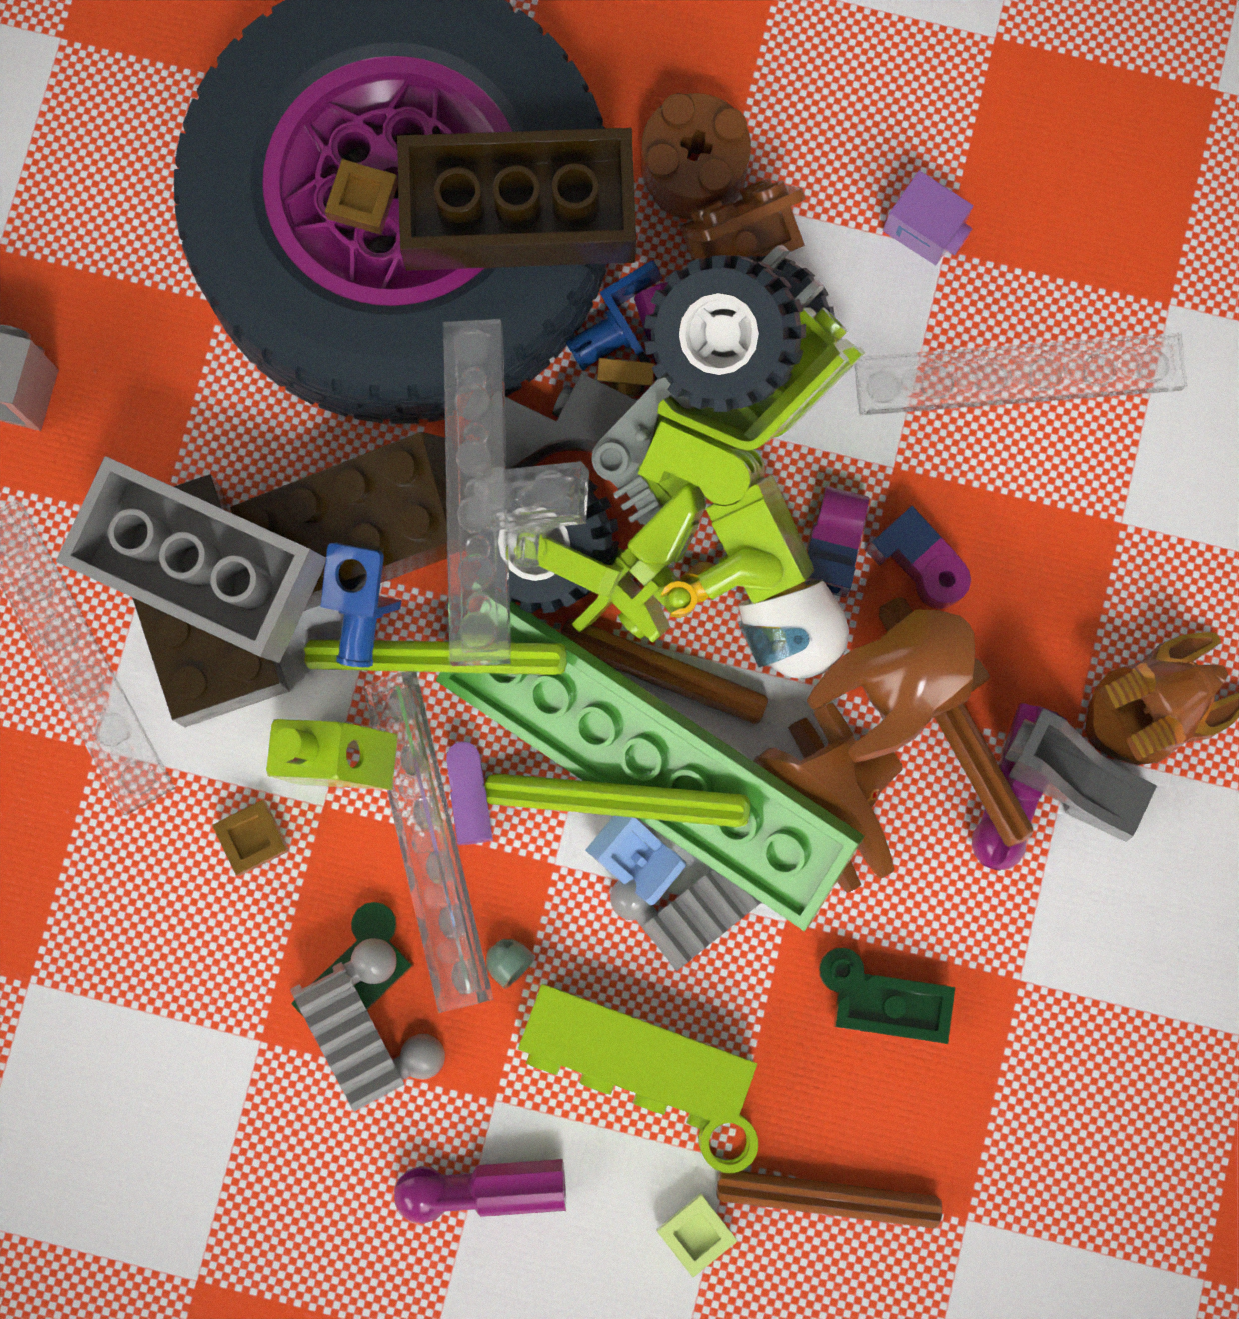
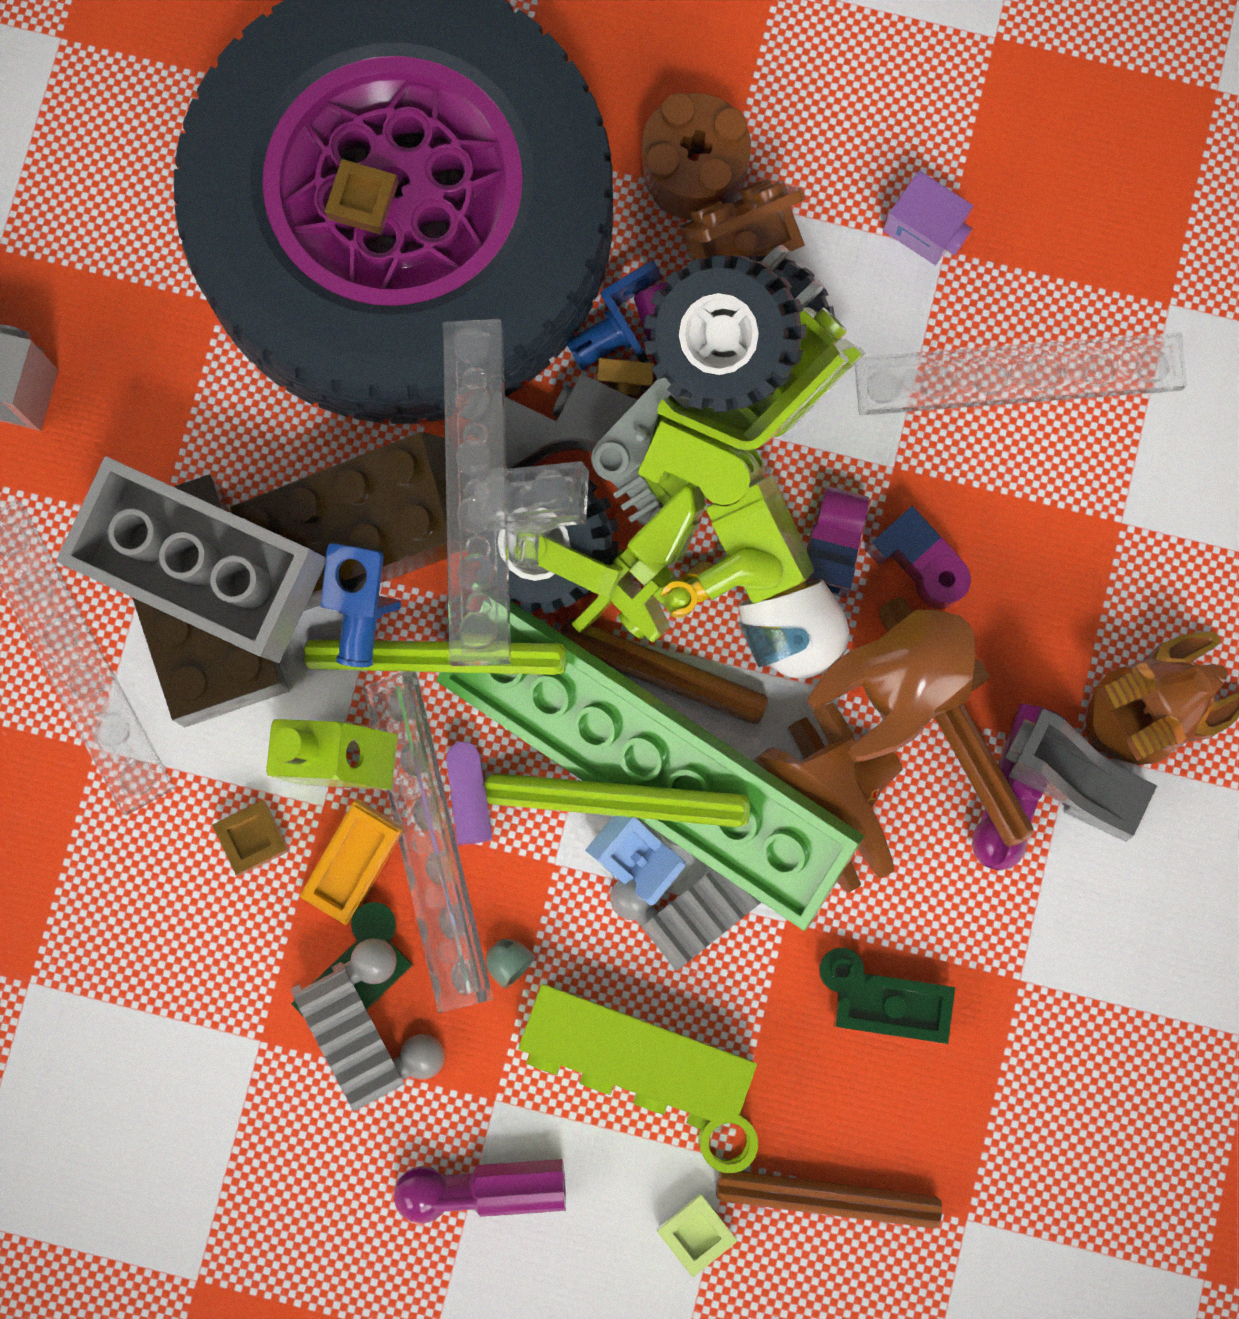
(352, 861): none -> light orange tile
(516, 199): dark brown brick -> none

